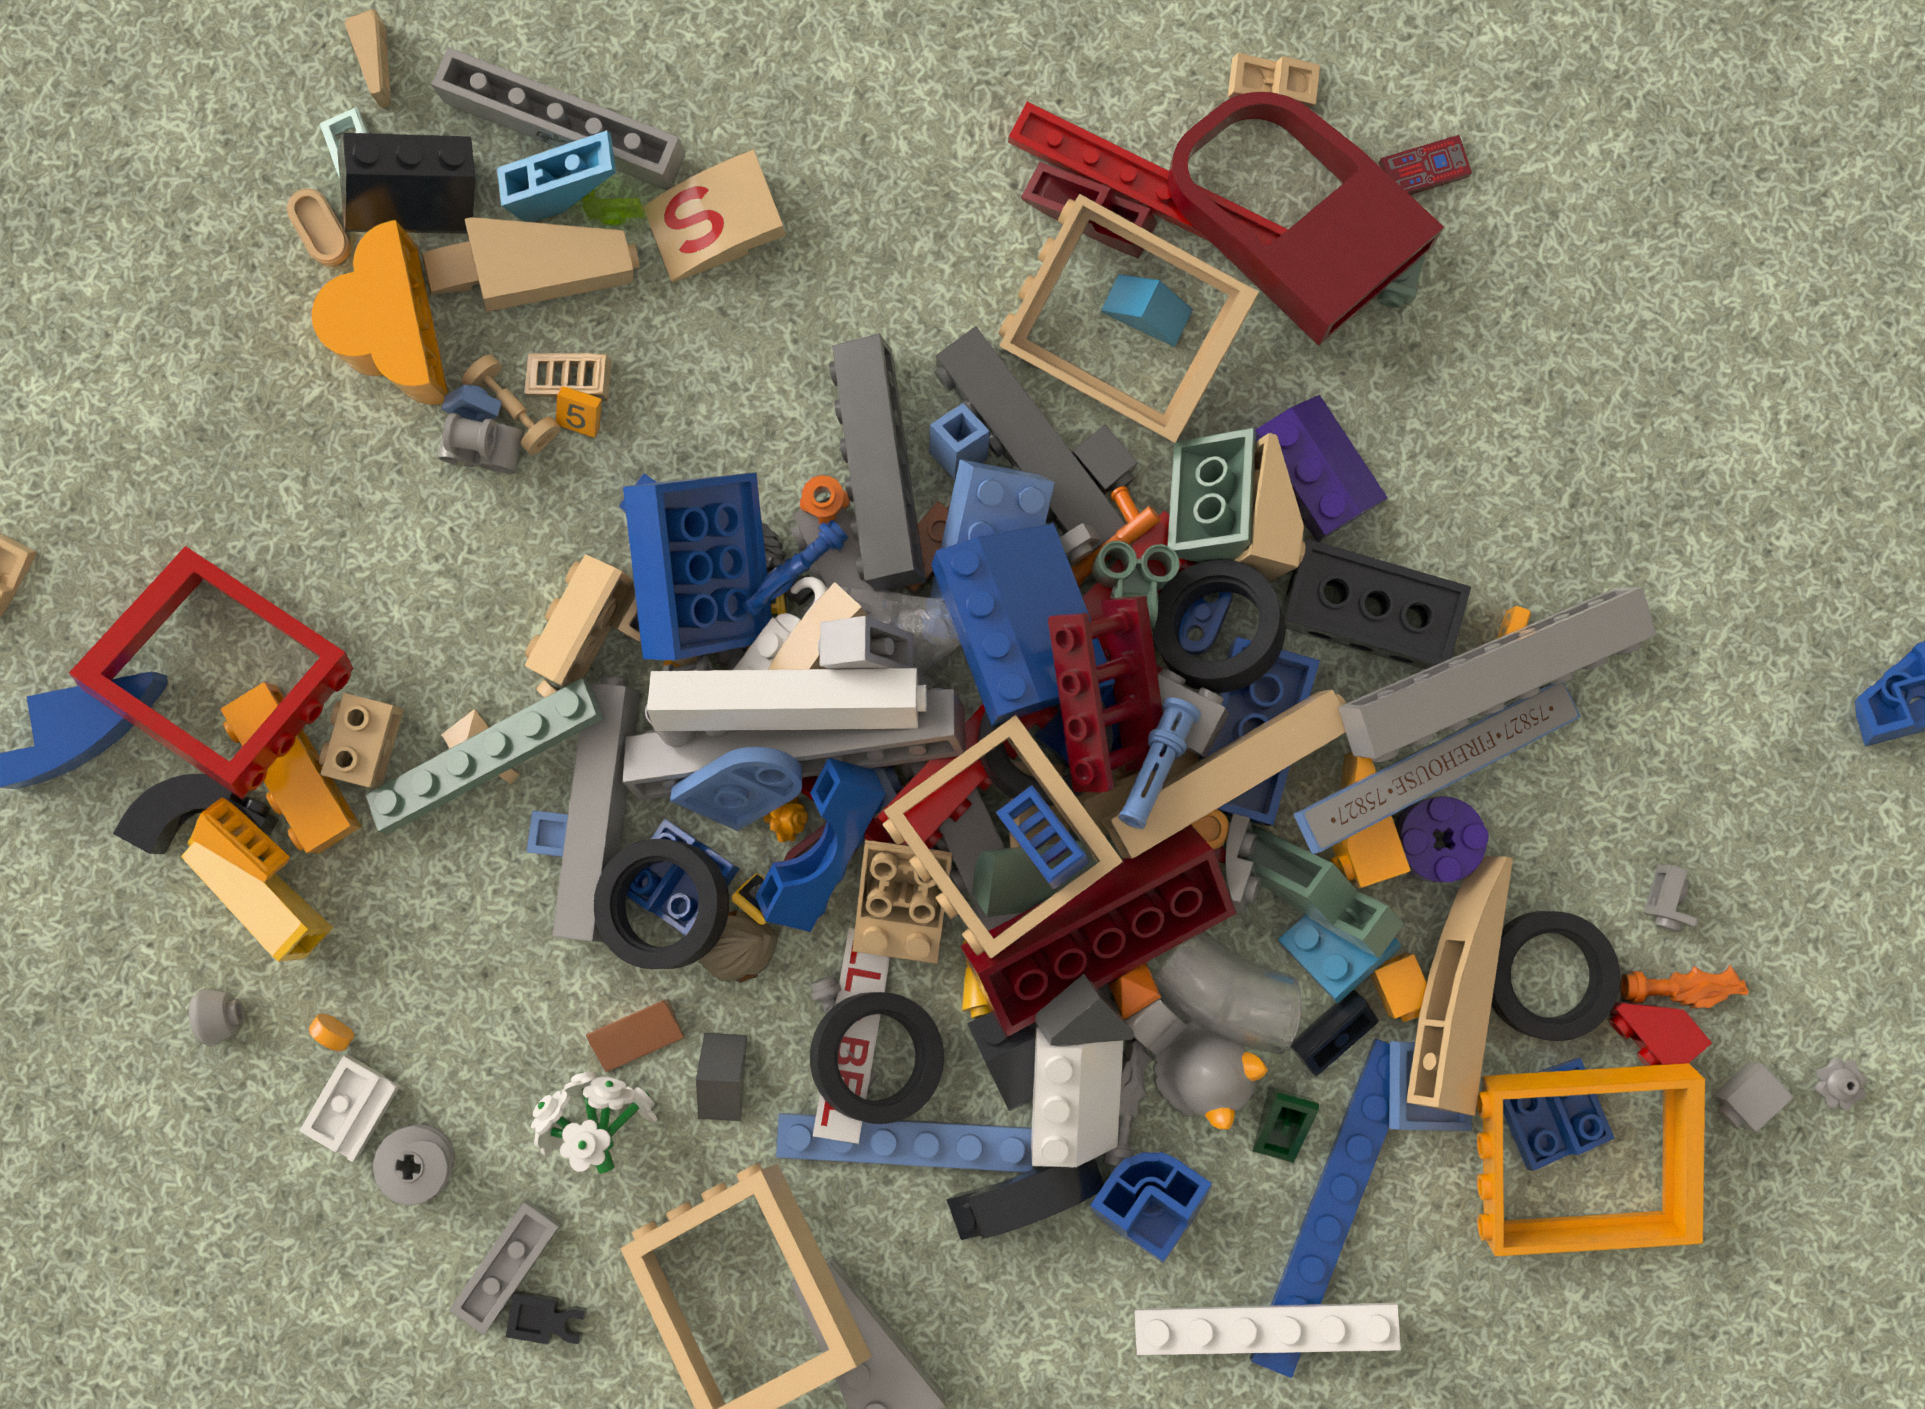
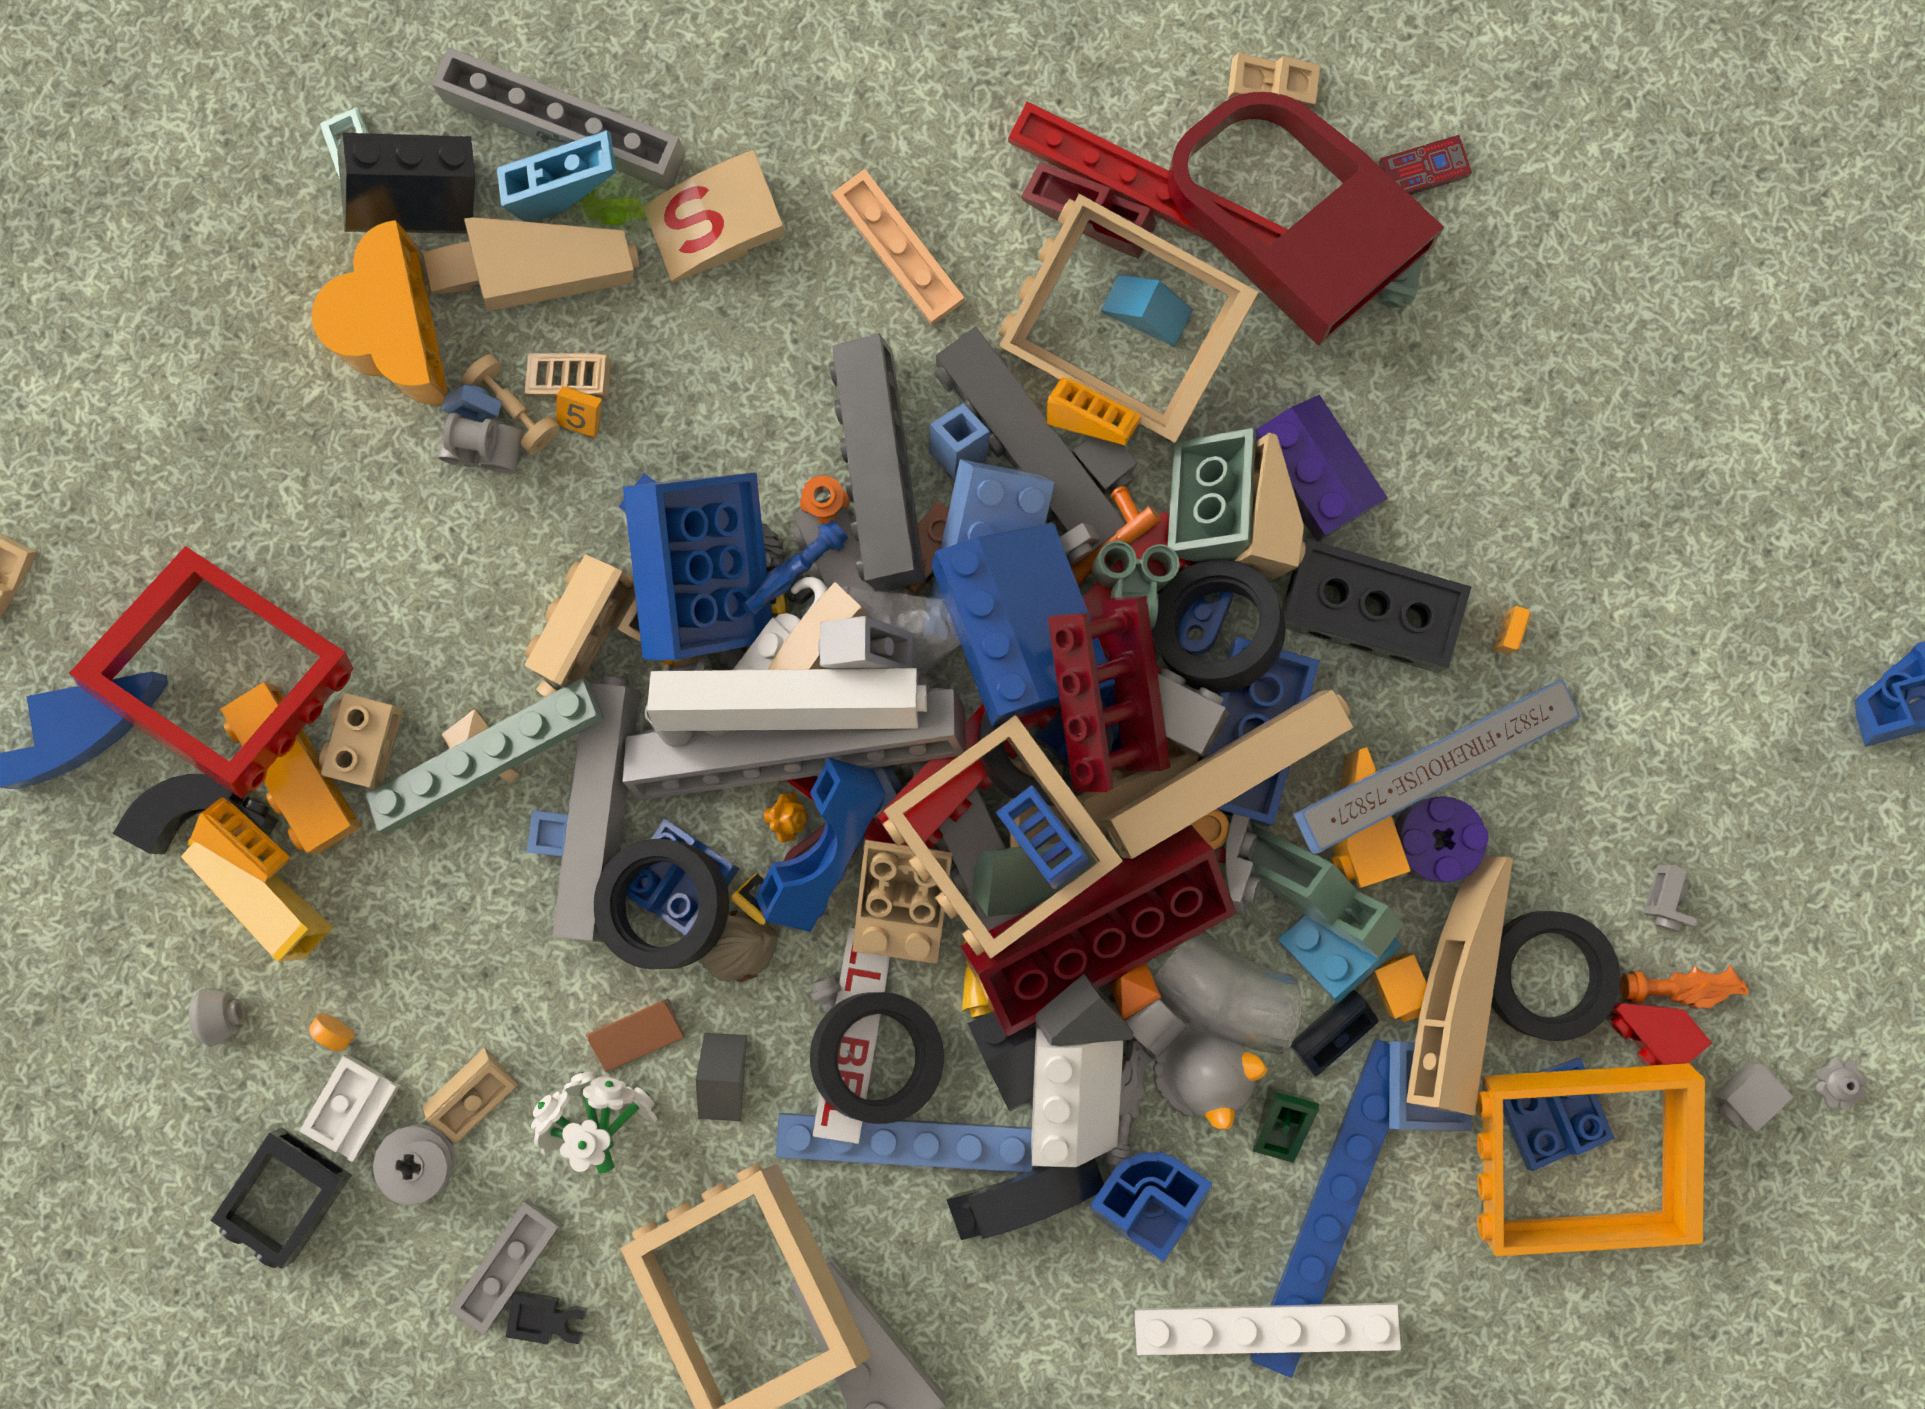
(304, 1161): none -> black window
(318, 227): tan tile -> none
(370, 45): tan slope -> none
(469, 1096): none -> tan slope
(741, 786): medium blue tile -> none
(898, 247): none -> light nougat plate
(1090, 413): none -> light orange slope
(1162, 742): medium blue pin -> none
(1496, 672): light grey brick -> none

